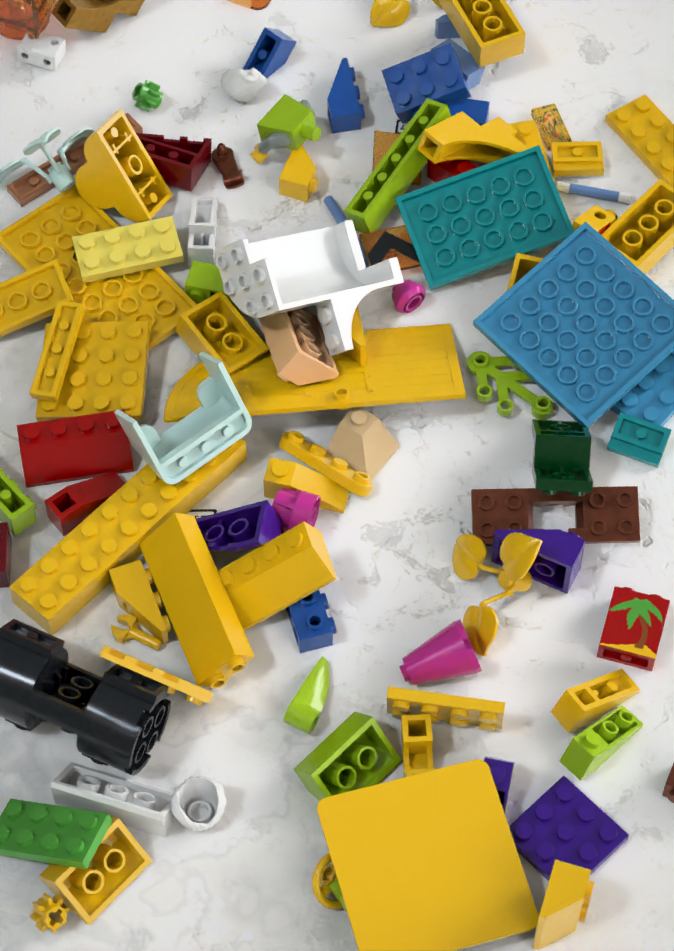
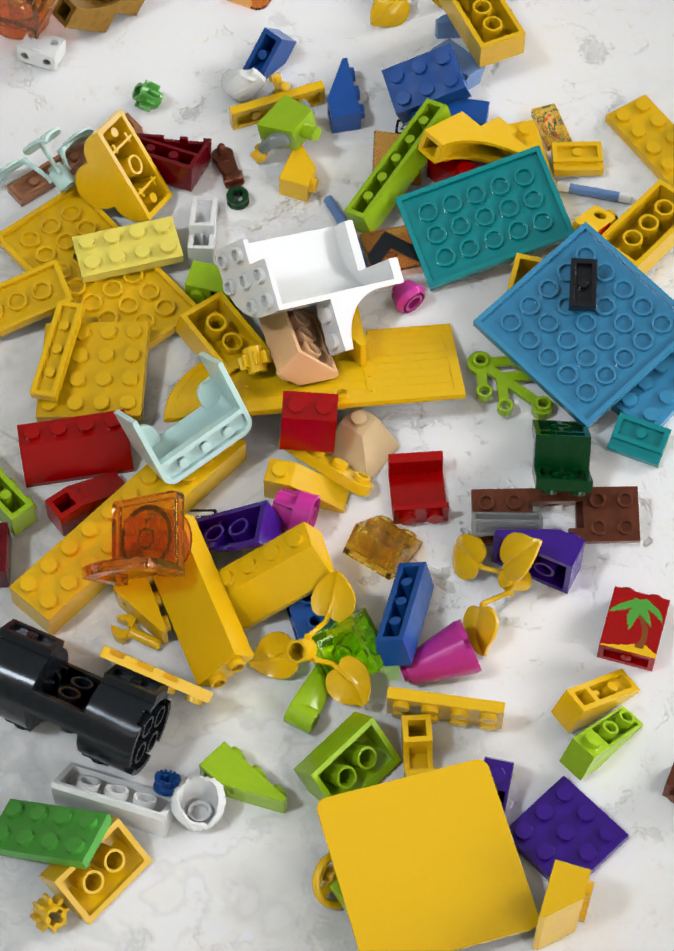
(147, 540): none -> clear orange piece
(166, 782): none -> blue bush
(237, 191): none -> dark green bush
(242, 780): none -> lime slope
(253, 111): none -> yellow plate
(254, 360): none -> yellow gear
(278, 84): none -> yellow bar
(280, 655): none -> yellow plant
(308, 421): none -> red slope
(349, 637): none -> clear neon green slope
(381, 545): none -> clear yellow slope
(404, 614): none -> blue brick
(417, 487): none -> red panel
(488, 522): none -> light grey piece
(583, 284): none -> black plate

